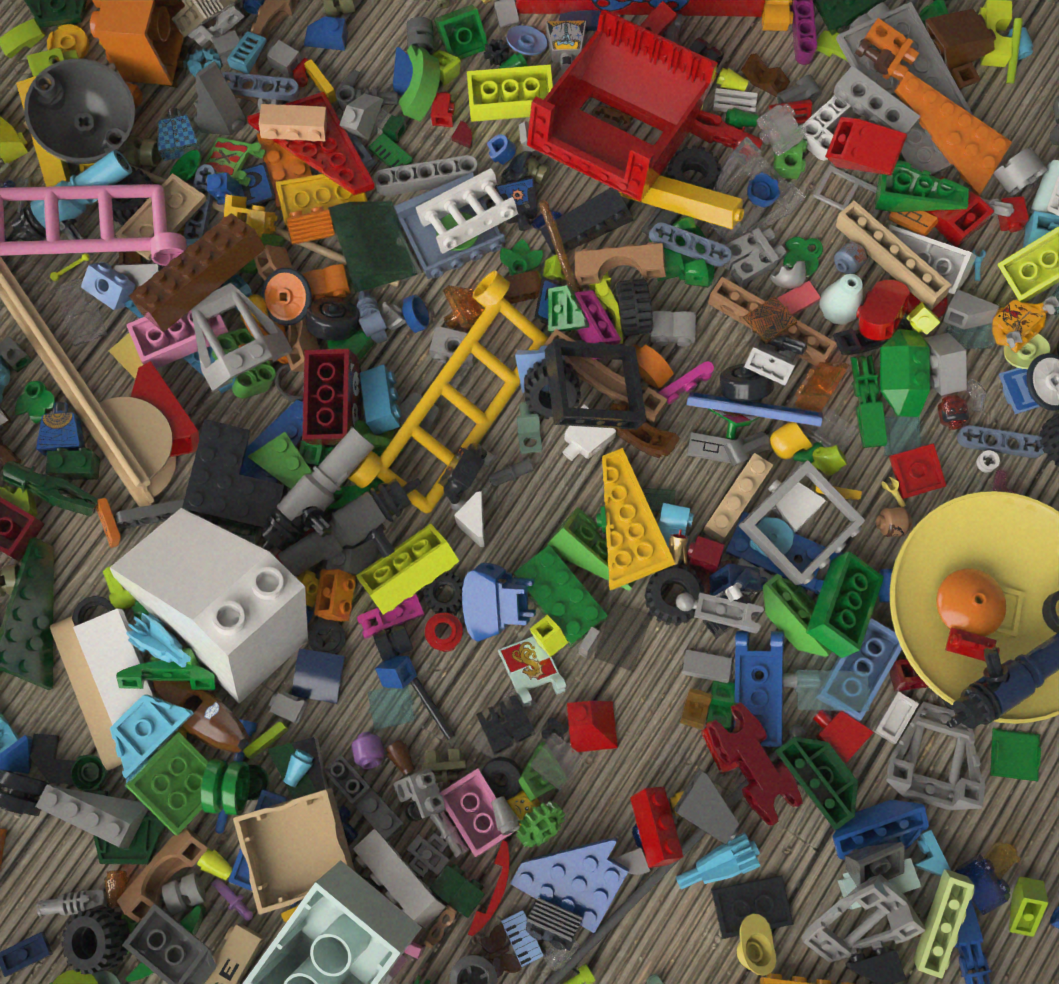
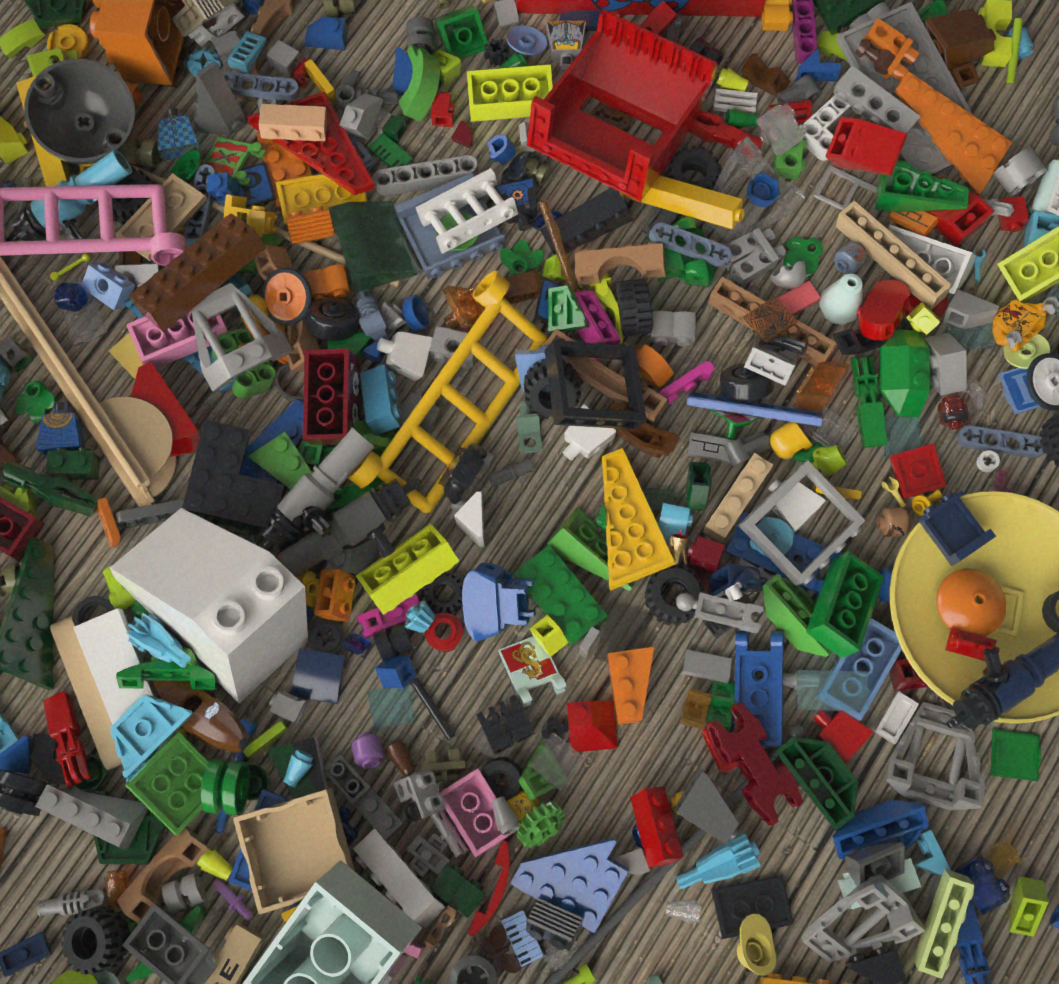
(65, 727): none -> red arm
(70, 296): none -> clear blue head
(357, 645): none -> clear blue slope
(372, 354): none -> blue slope
(406, 353): none -> white torso
(419, 617): none -> medium azure piece
(629, 682): none -> orange wedge
(686, 911): none -> clear cone
(698, 485): none -> dark green brick
(824, 71): none -> blue slope
(921, 502): none -> yellow plate
(954, 528): none -> dark blue panel

